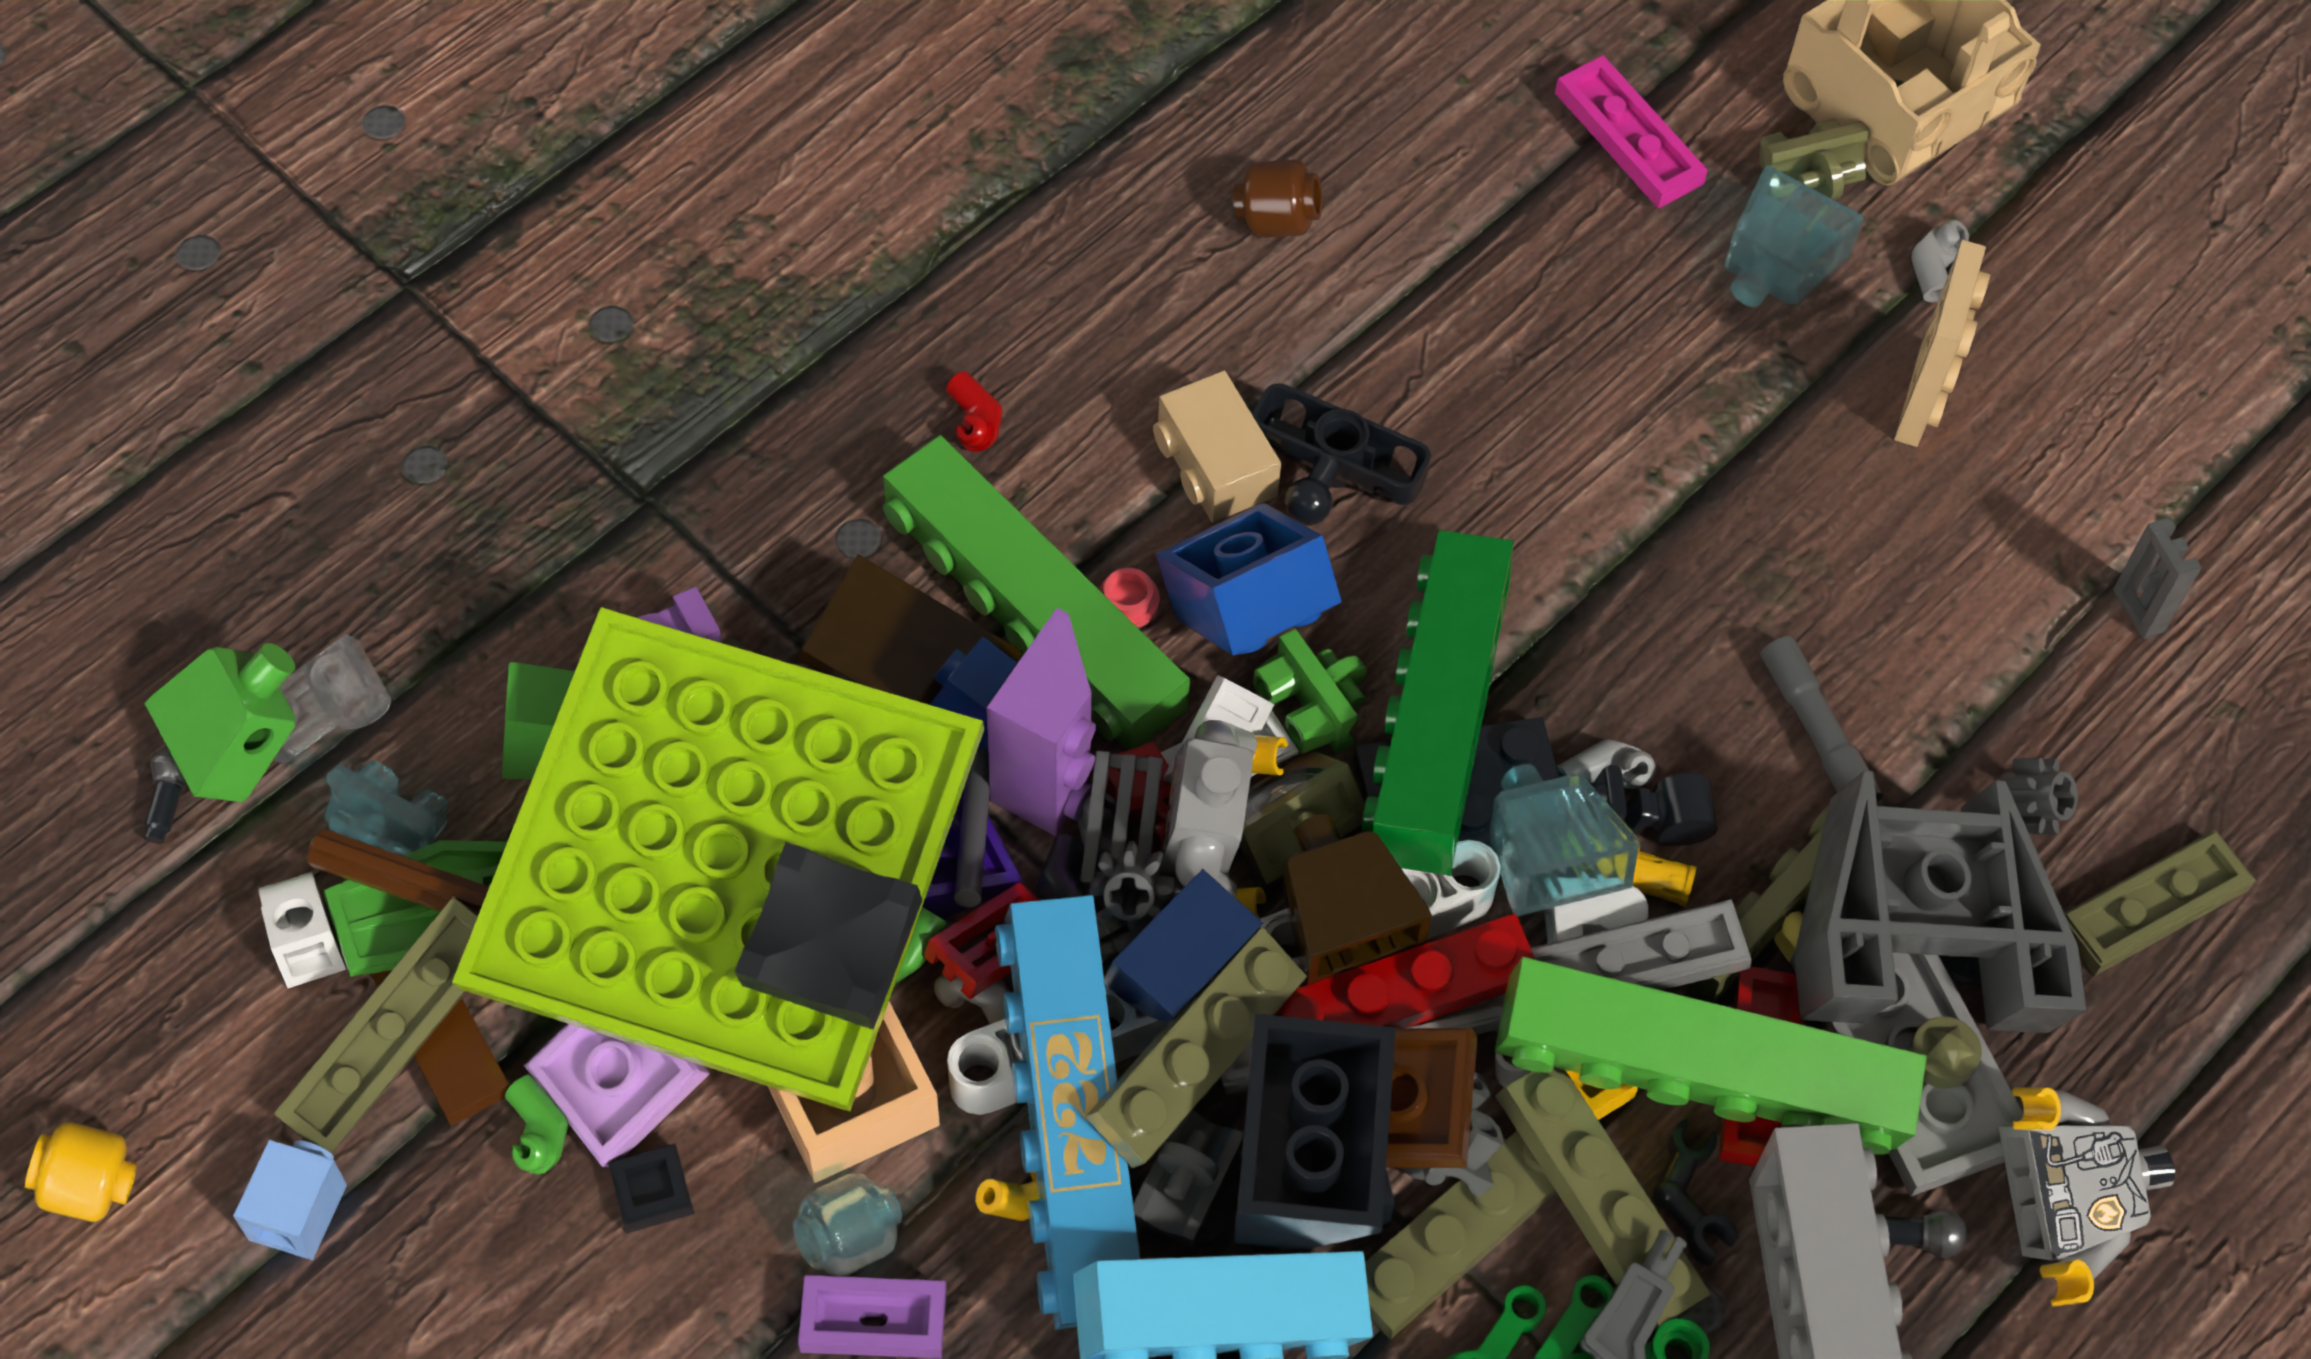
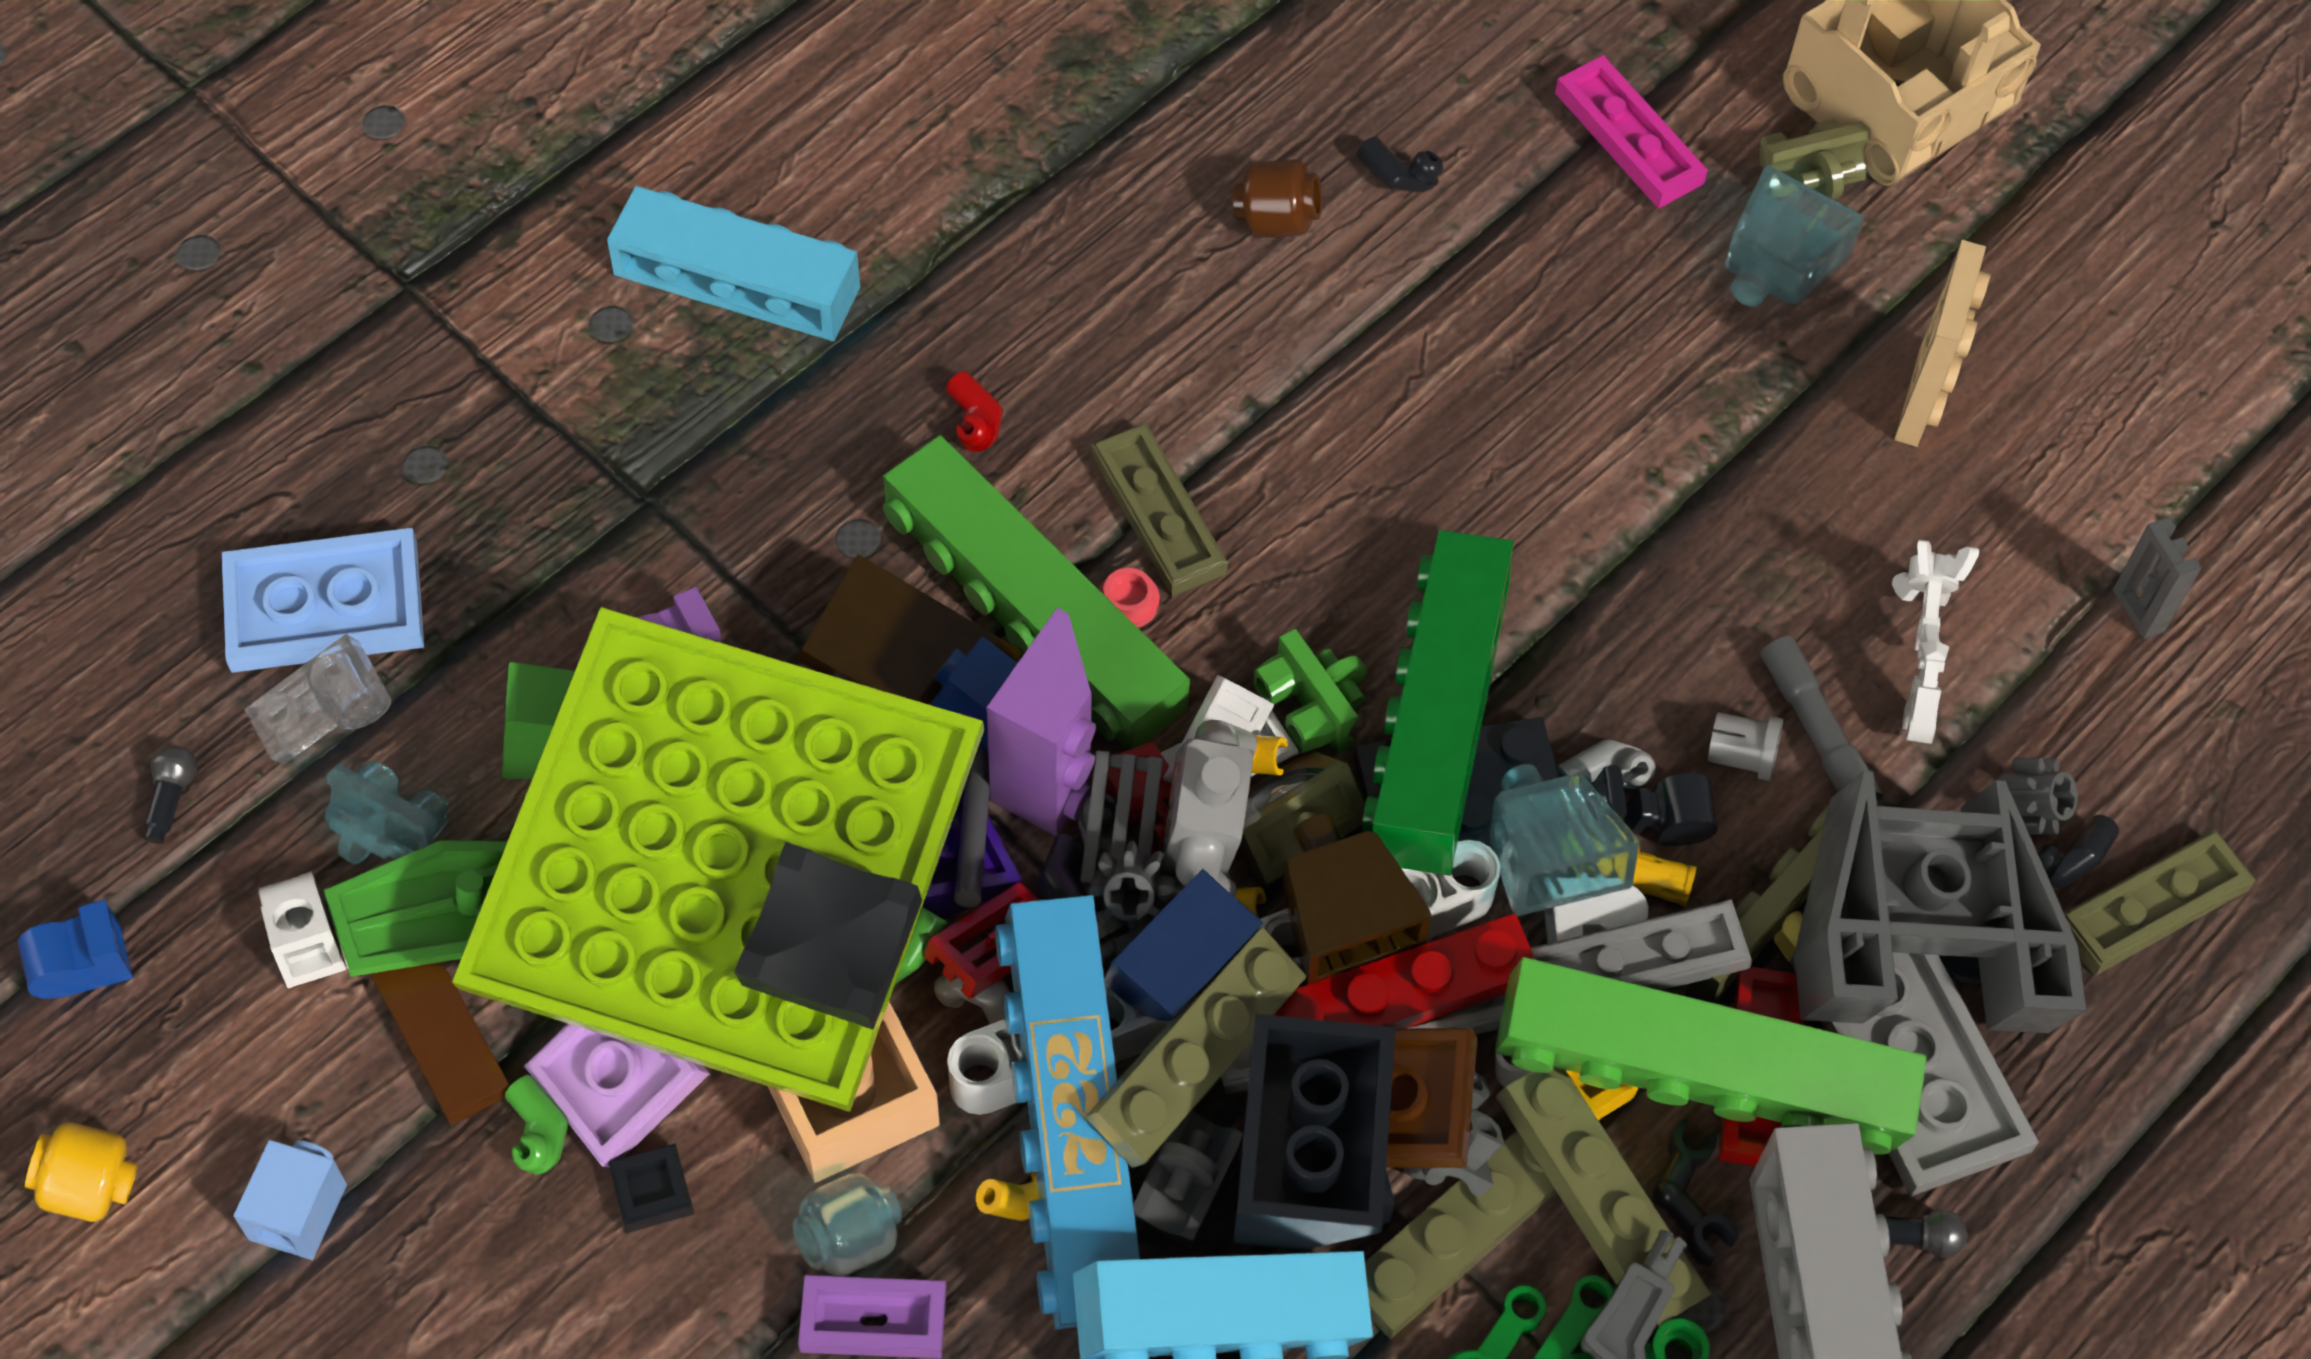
(75, 953): none -> blue leg
(226, 719): bright green torso -> none
(306, 595): none -> light blue plate
(382, 1034): olive plate -> none
(392, 872): reddish brown axle -> none
(734, 262): none -> medium azure brick
(1159, 509): none -> olive tile
(1217, 447): tan brick -> none
(1249, 579): blue brick -> none
(1362, 465): black piece -> none
(1398, 174): none -> black arm
(1746, 743): none -> light grey bush
(1935, 254): light grey arm -> none
(1936, 577): none -> white piece
(1950, 1049): olive tile -> none
(2077, 1186): torso -> none
(2083, 855): none -> black arm

